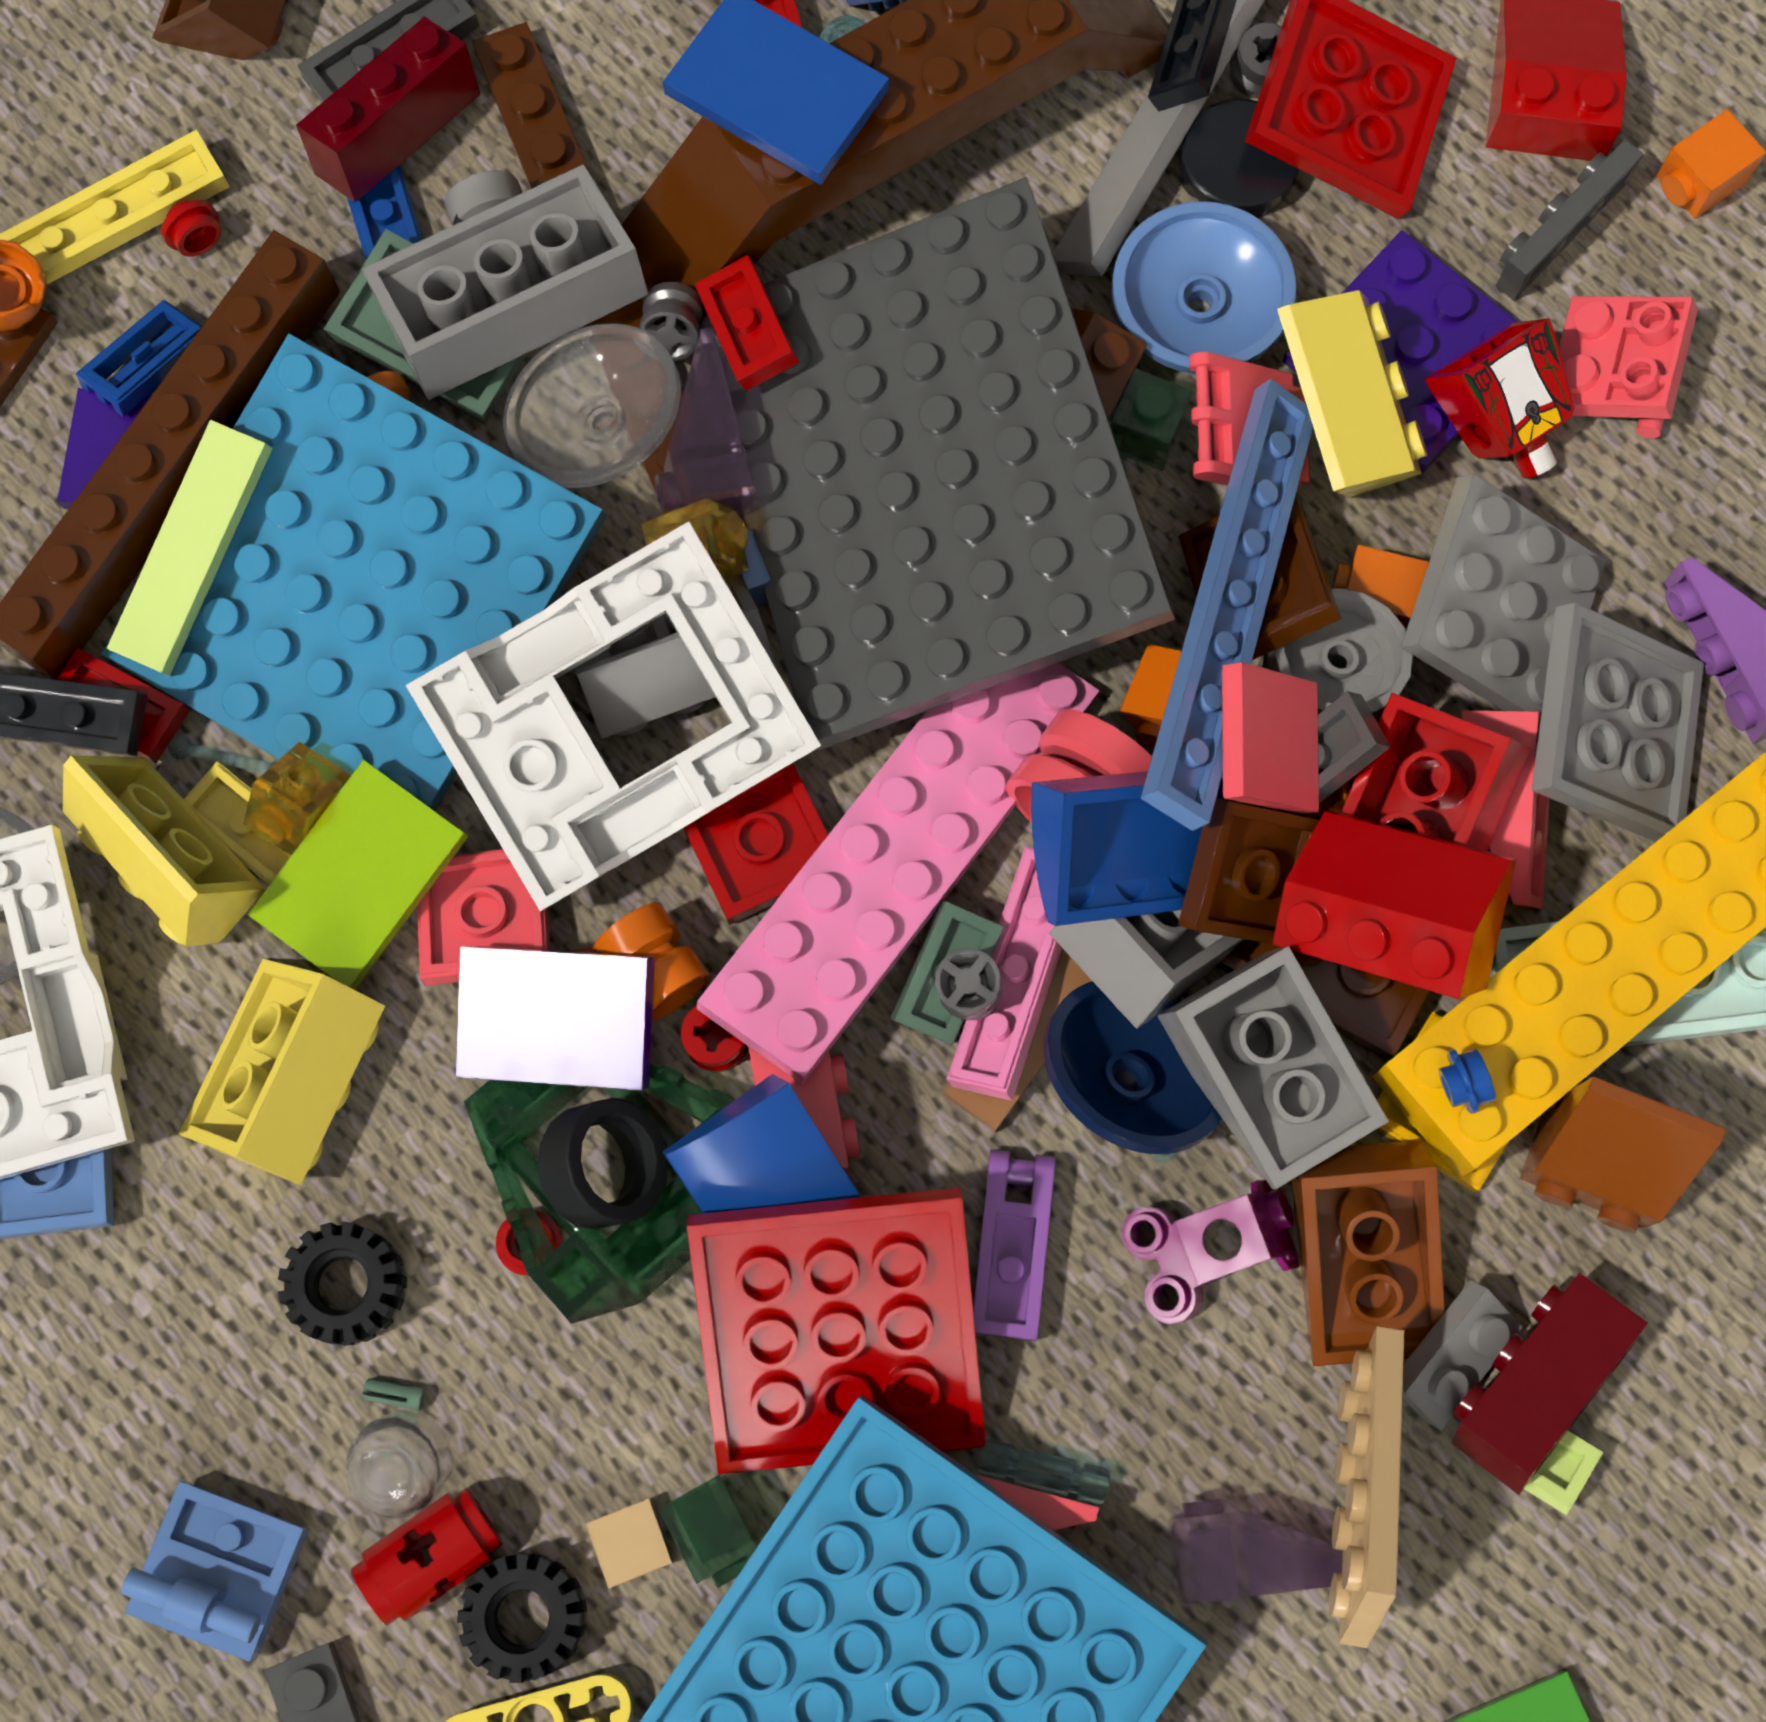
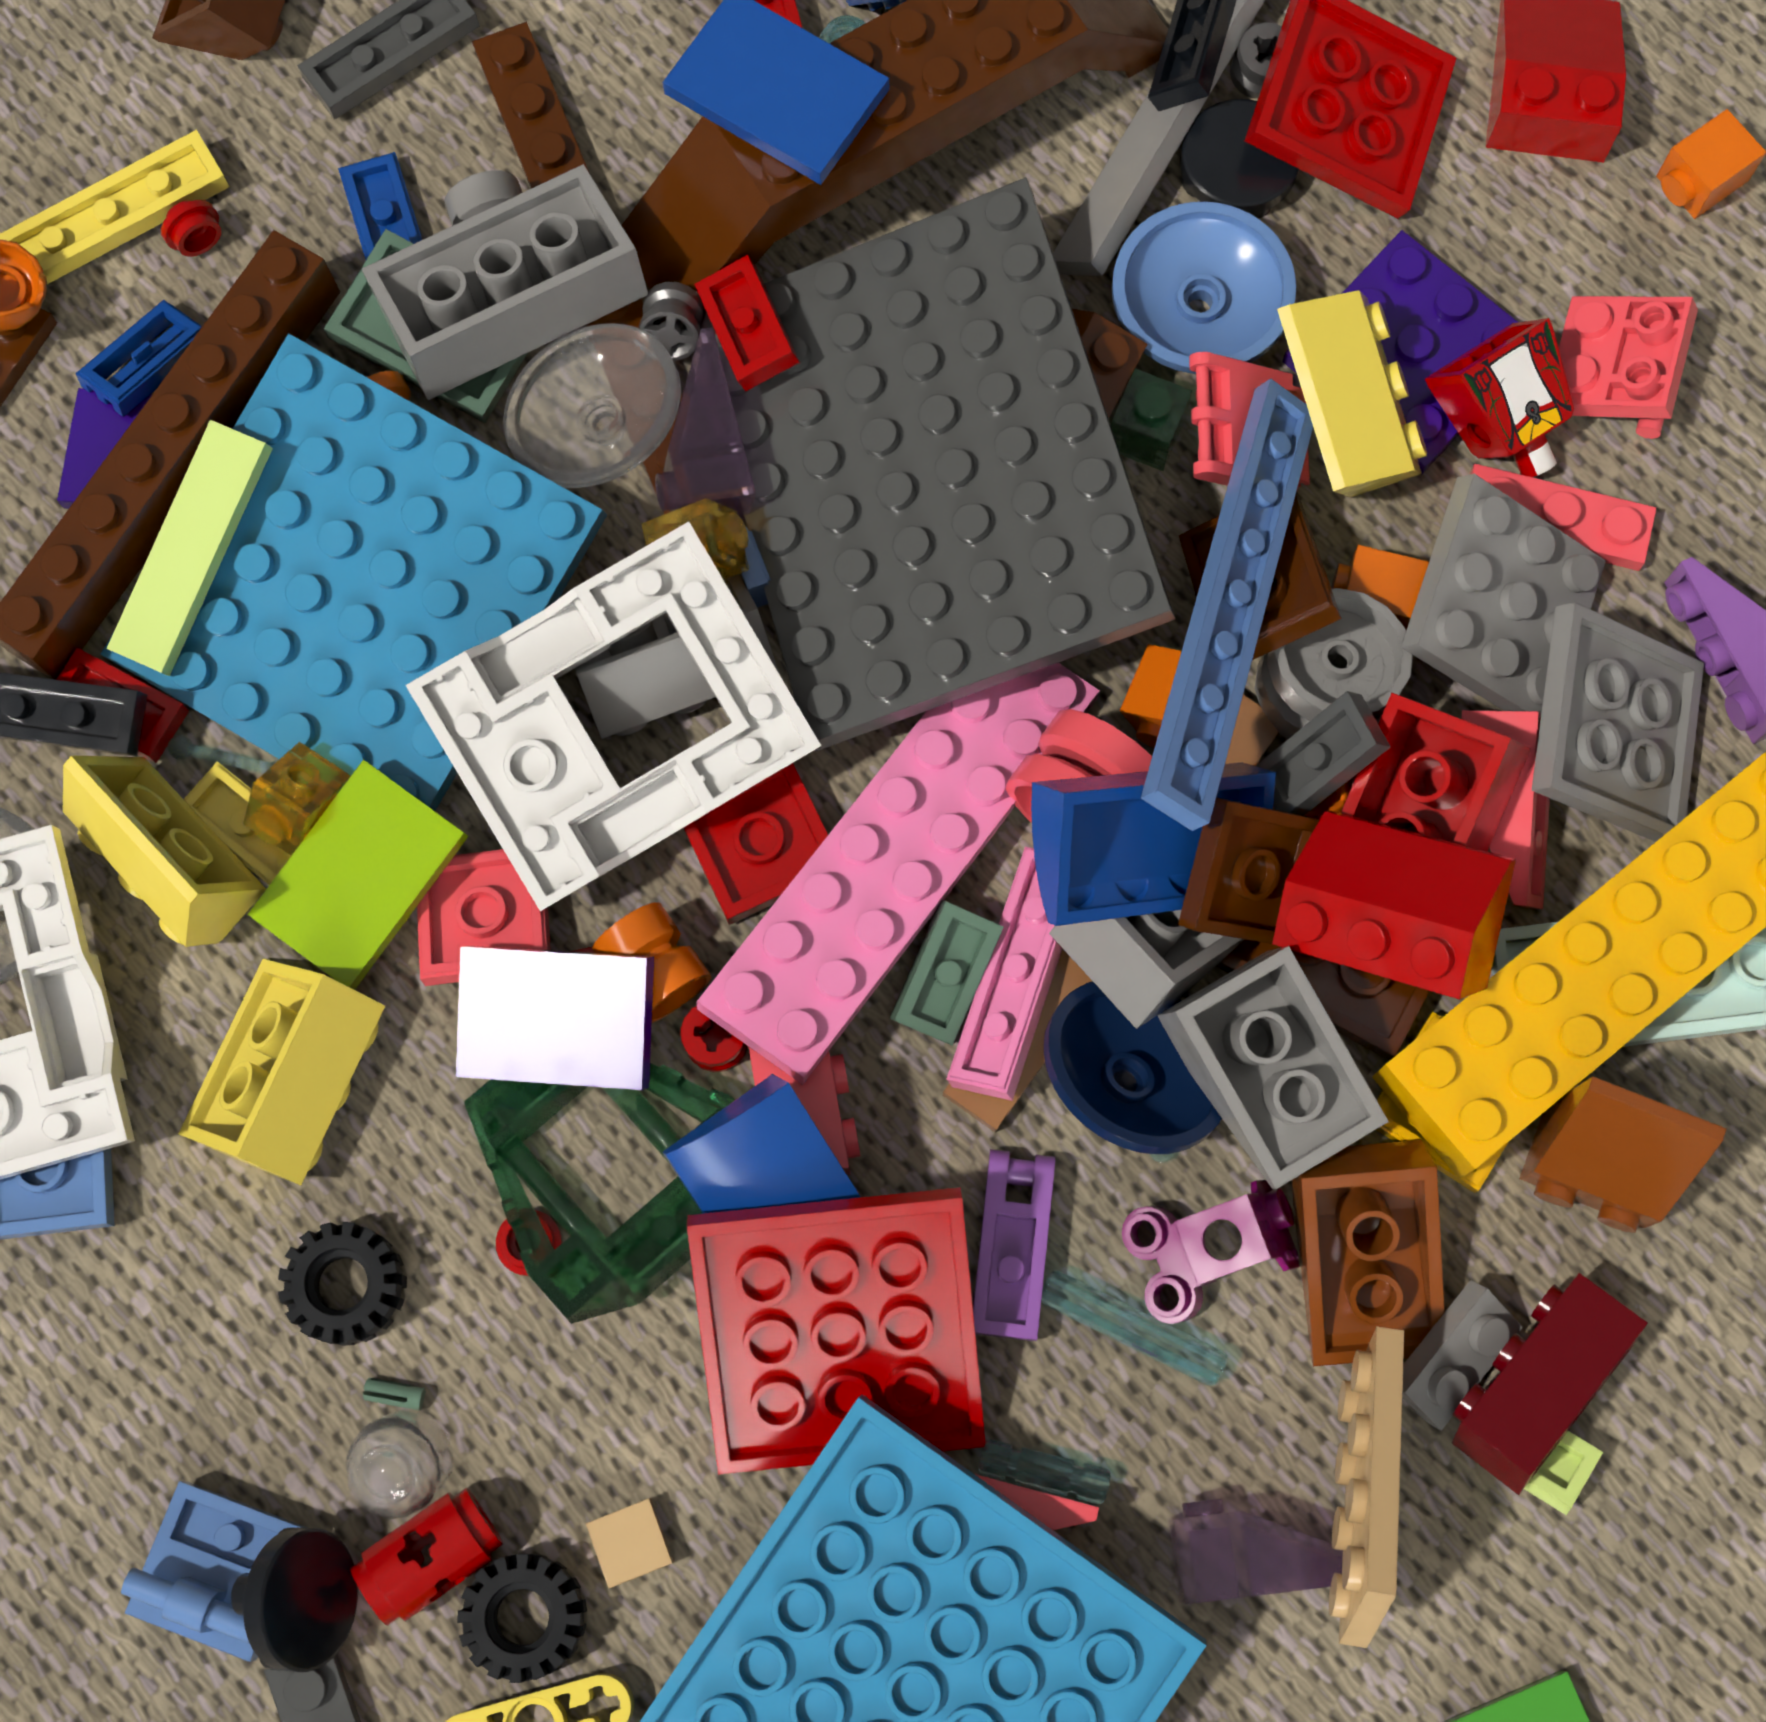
(298, 1599): none -> black tile
(389, 109): dark red brick -> none
(563, 1172): black tyre -> none
(710, 1531): clear green brick -> none
(966, 967): flat silver wheel -> none
(1133, 1328): none -> clear light blue axle
(1270, 739): coral tile -> none
(1467, 1080): blue plate -> none
(1566, 218): dark grey plate -> none
(1604, 524): none -> coral plate

